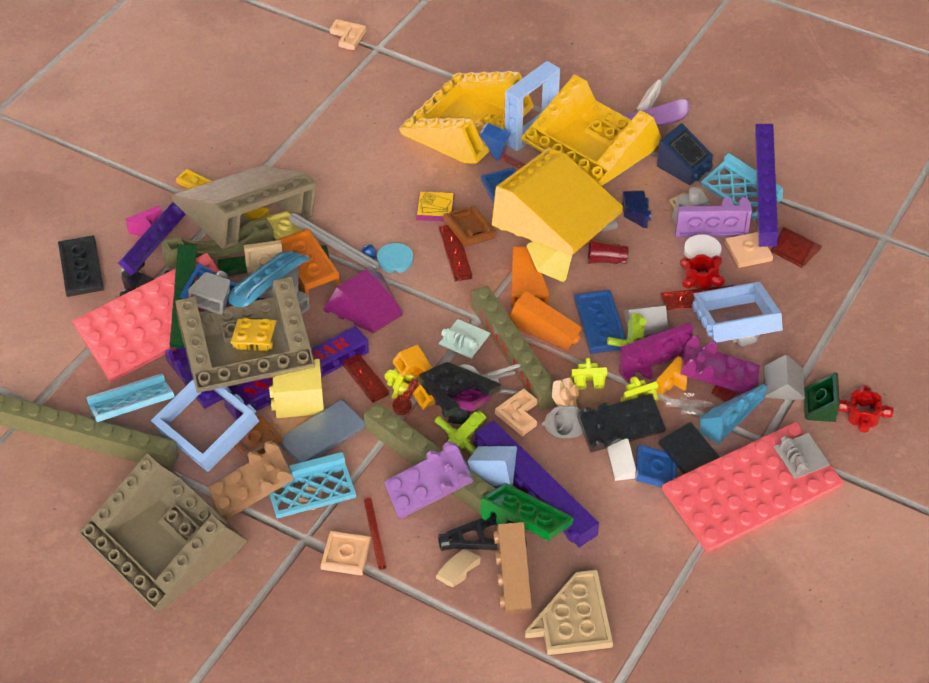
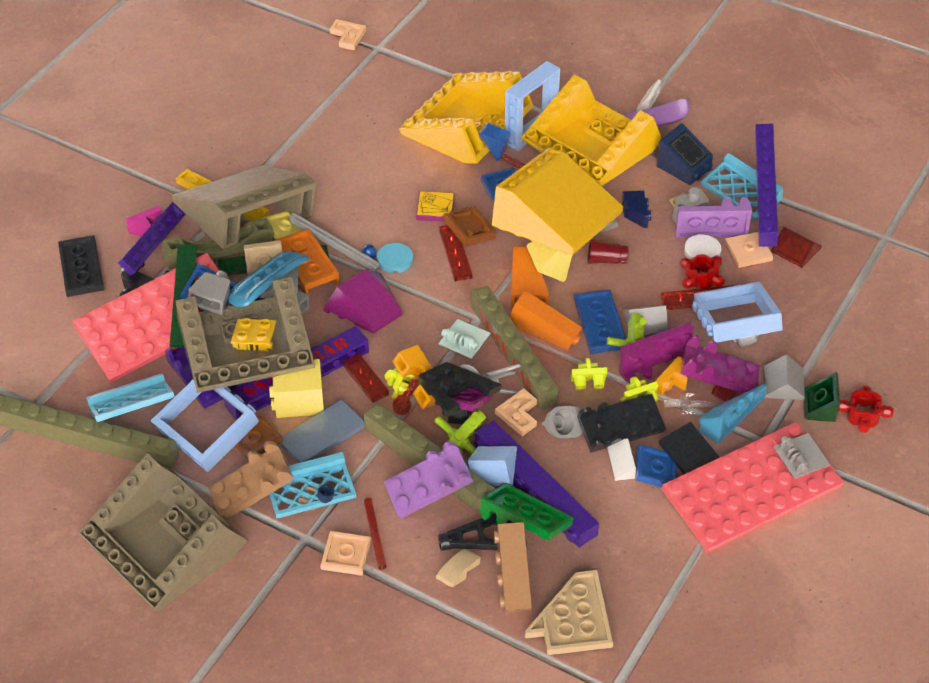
(328, 493): none -> dark blue hinge
(565, 392): light nougat plate -> none

